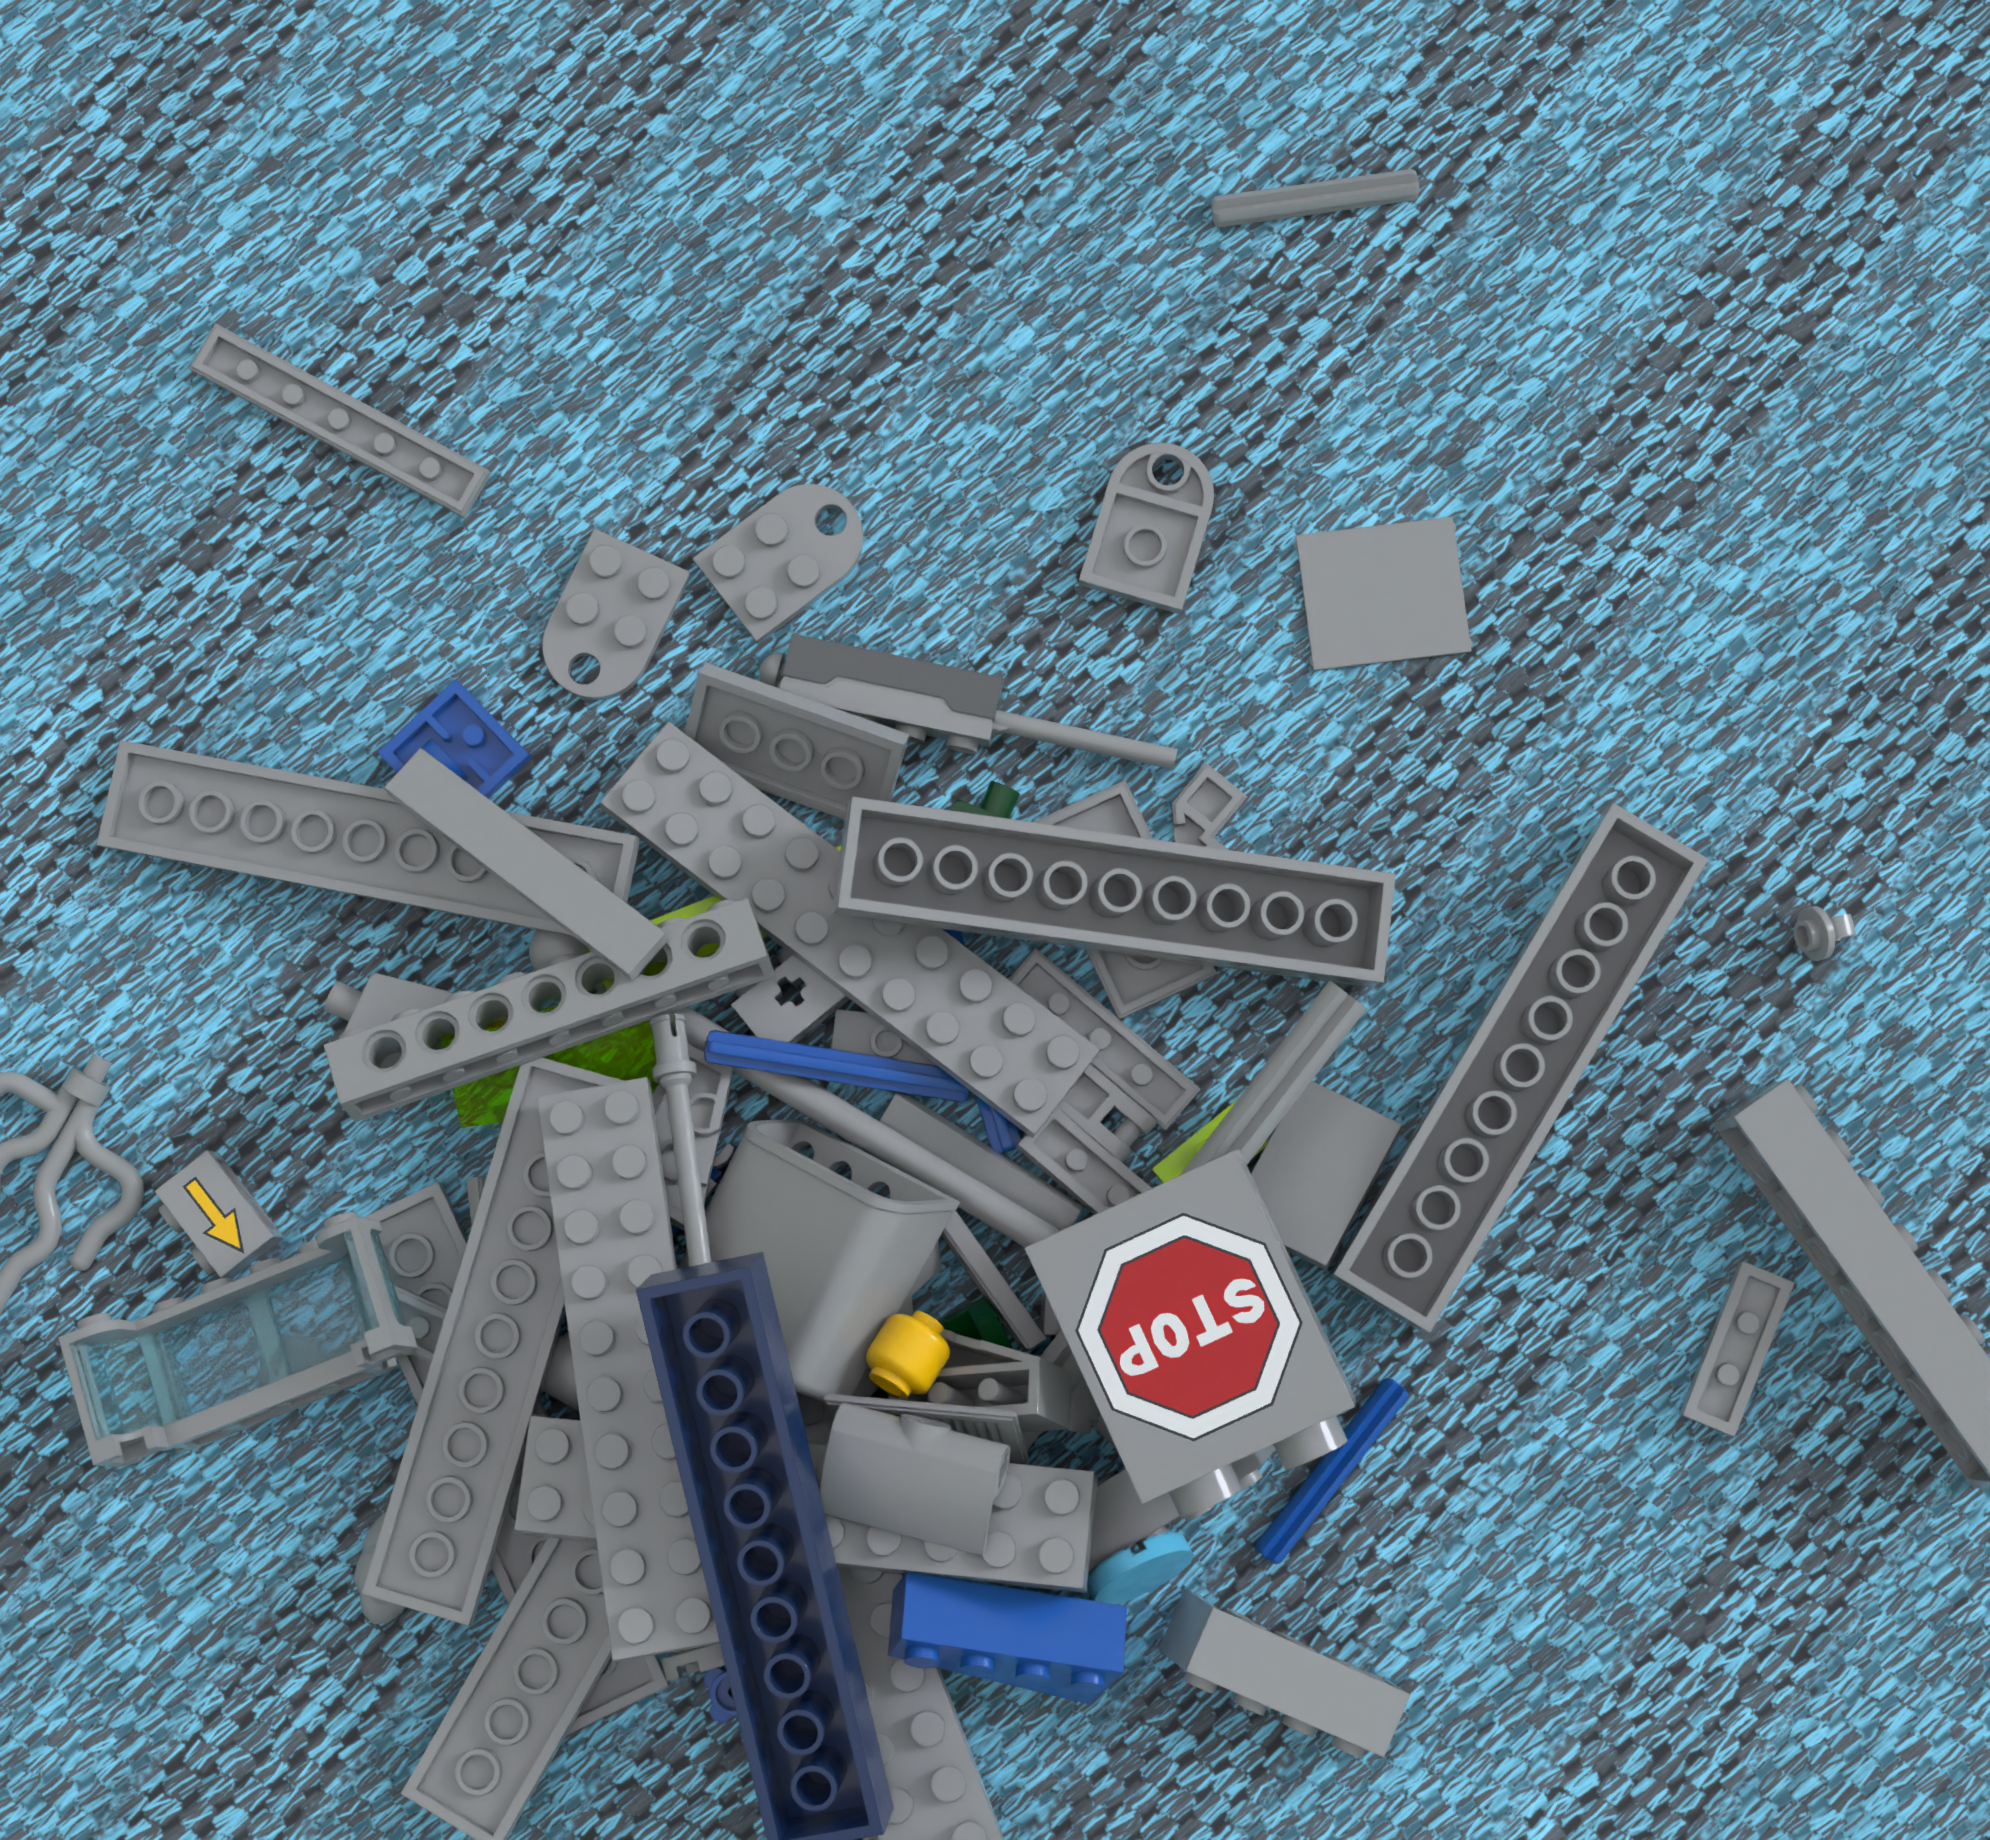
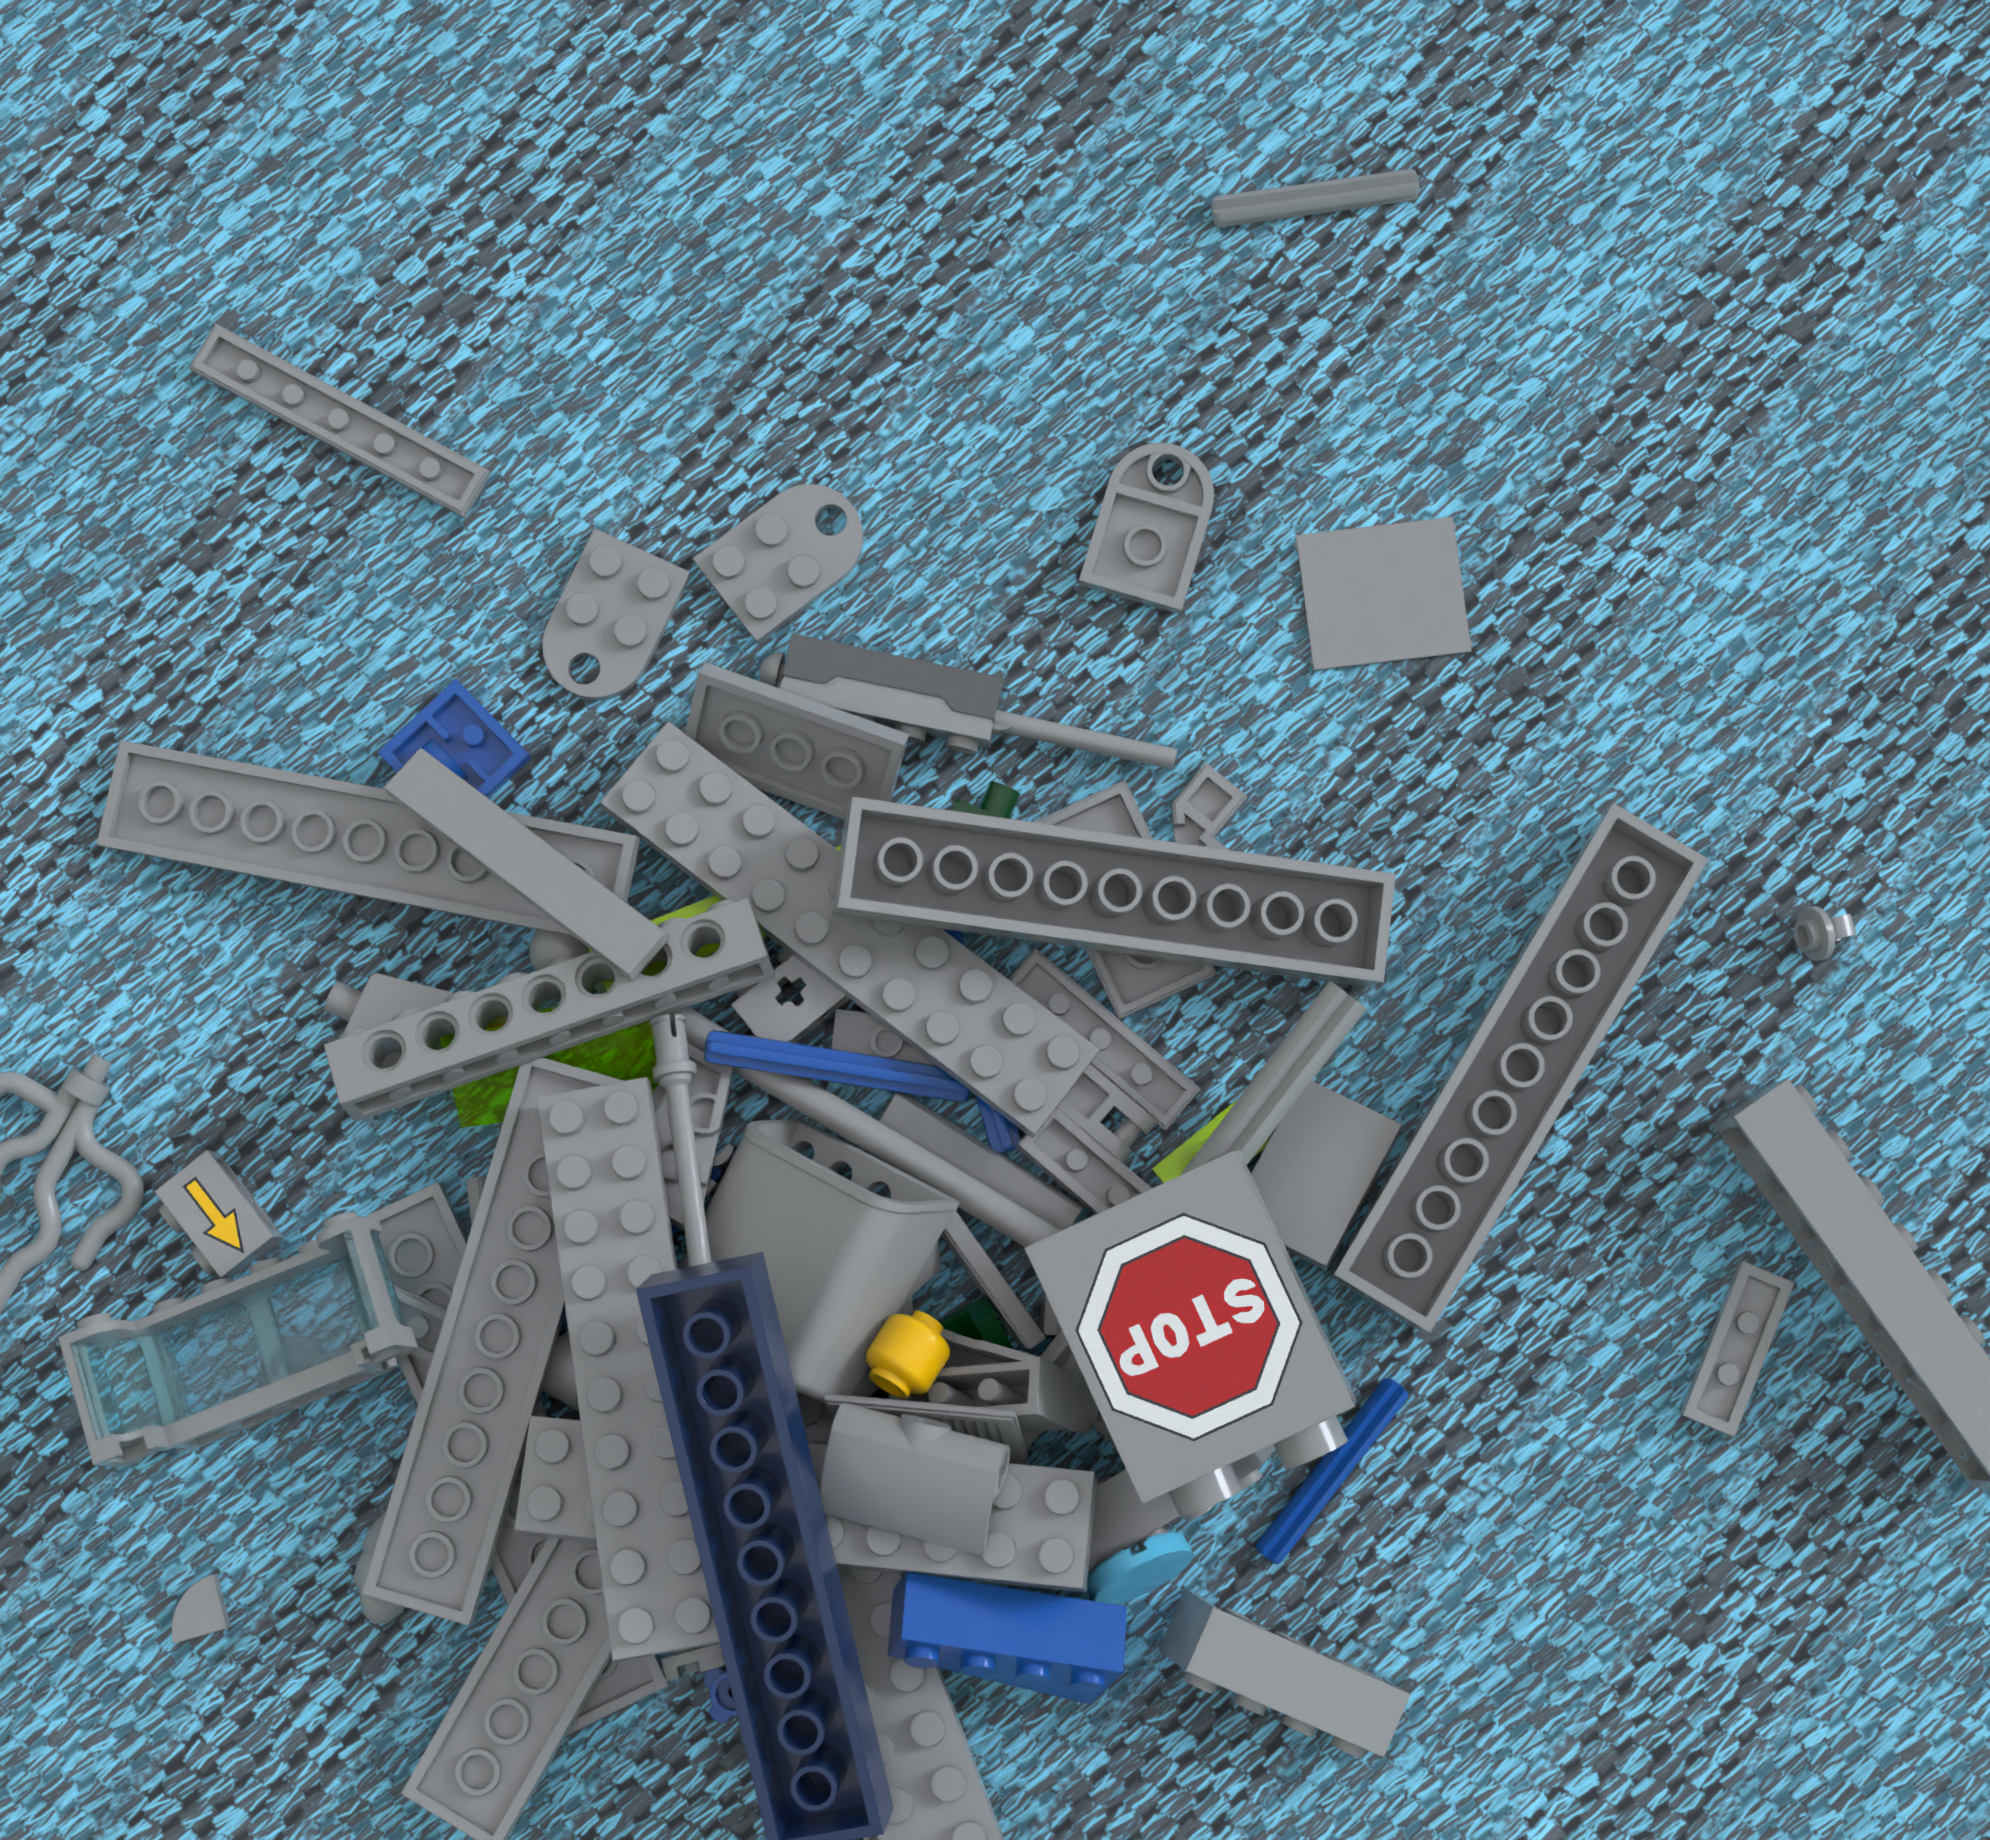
(200, 1610): none -> light grey tile

